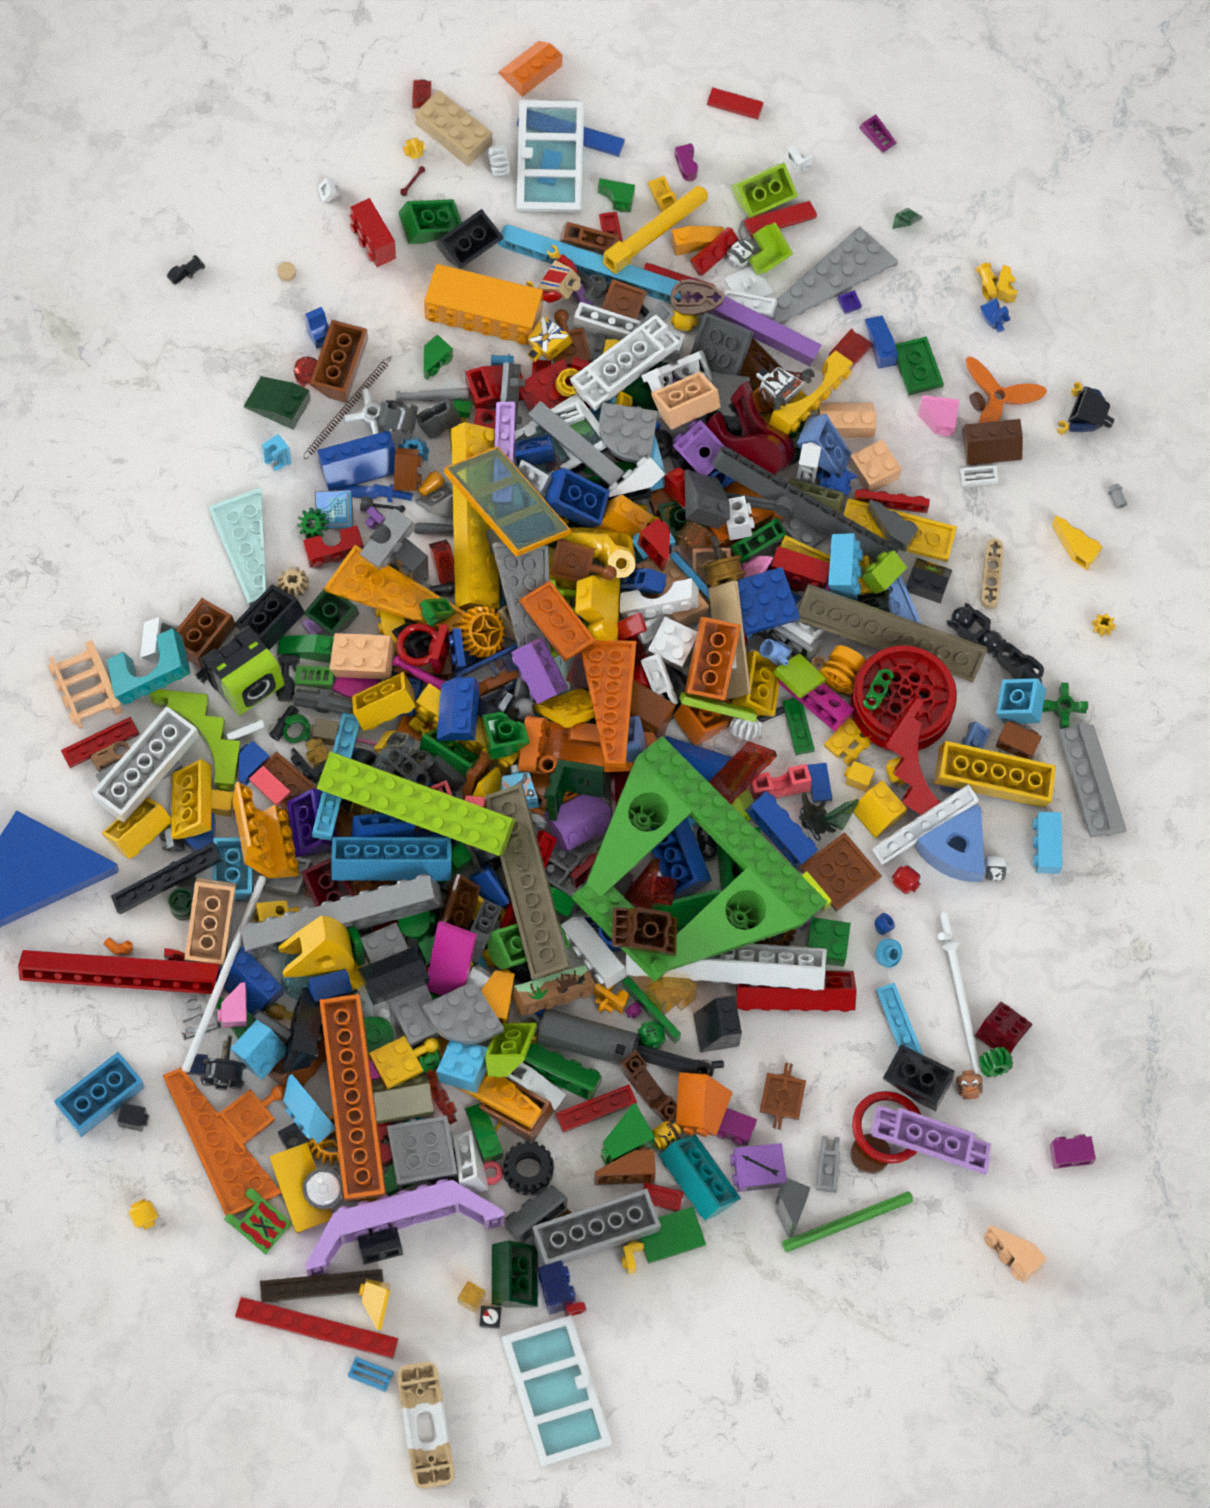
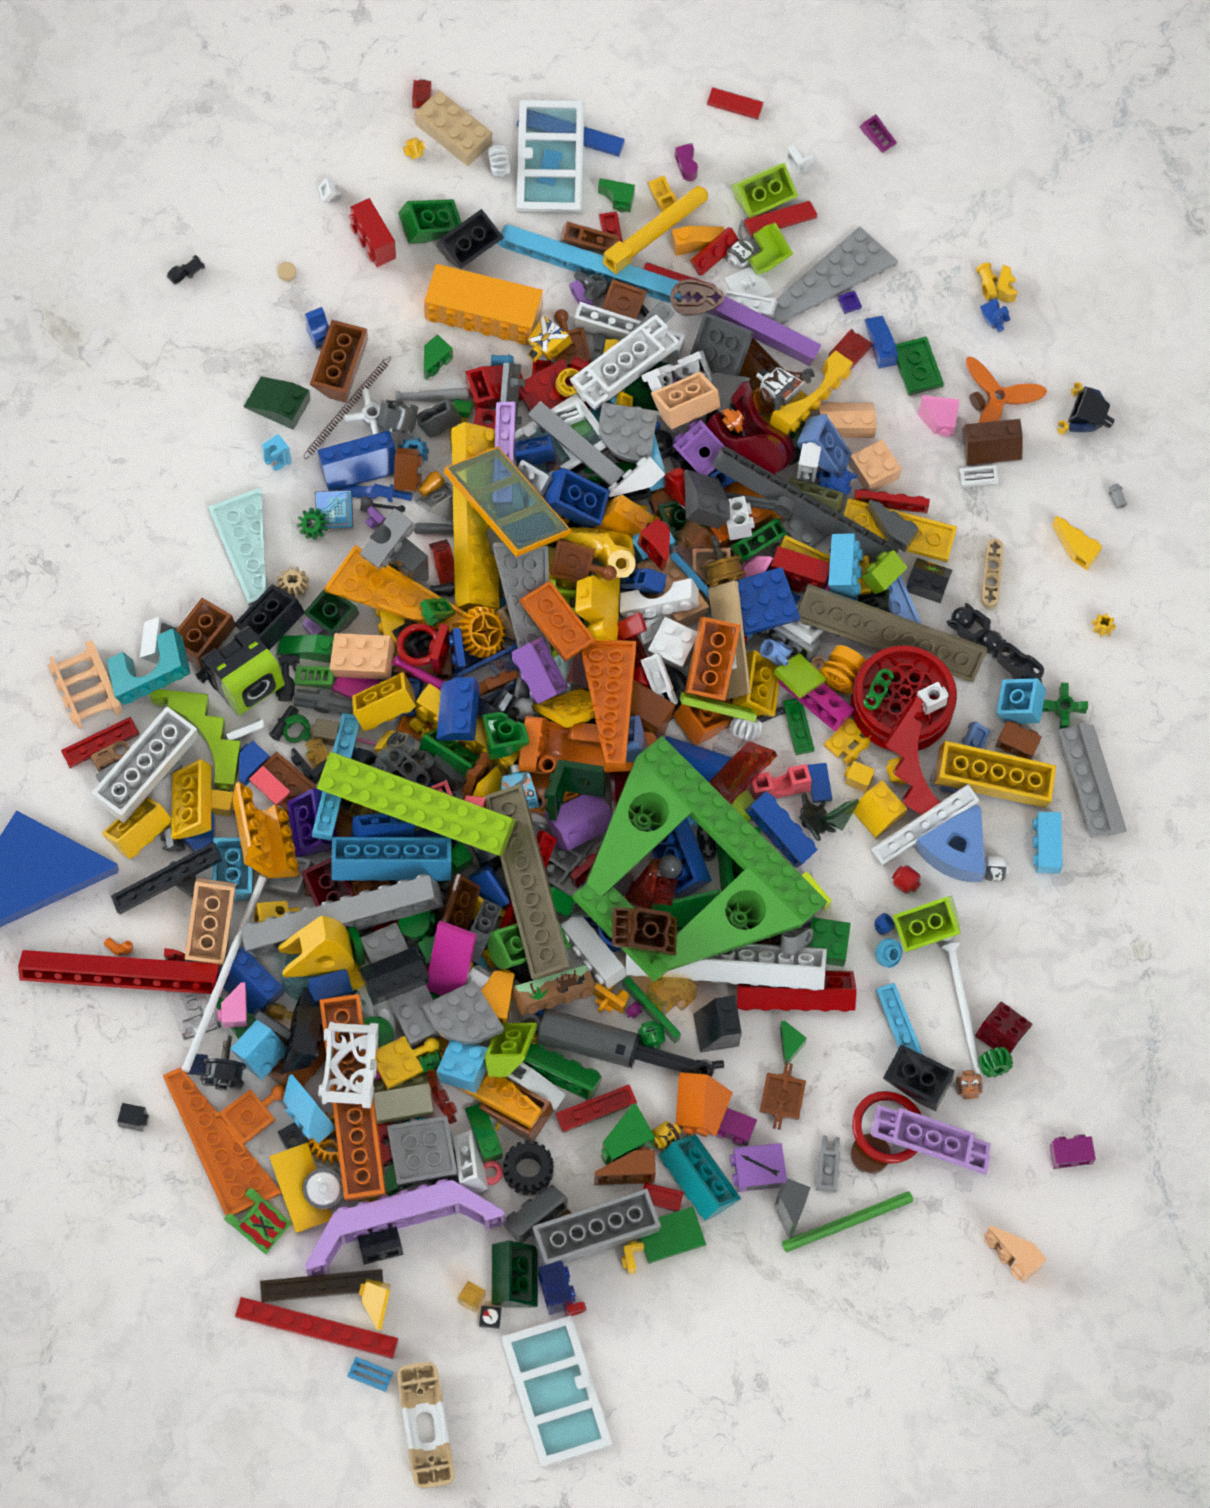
(99, 1094): dark azure brick -> none
(143, 1214): yellow head -> none
(181, 903): dark green wheel -> none
(304, 370): clear red hair -> none
(320, 554): red arch -> none
(364, 1089): none -> white fence
(403, 191): dark red hinge -> none
(532, 67): orange slope -> none
(560, 279): torso -> none
(647, 1088): reddish brown slope -> none
(670, 866): none -> dark grey piece
(684, 323): yellow head -> none
(733, 420): none -> orange plate
(791, 1041): none -> green slope
(795, 940): none -> light grey piece
(841, 871): dark orange plate -> none
(906, 218): clear green slope -> none
(927, 923): none -> lime slope
(932, 705): none -> white brick

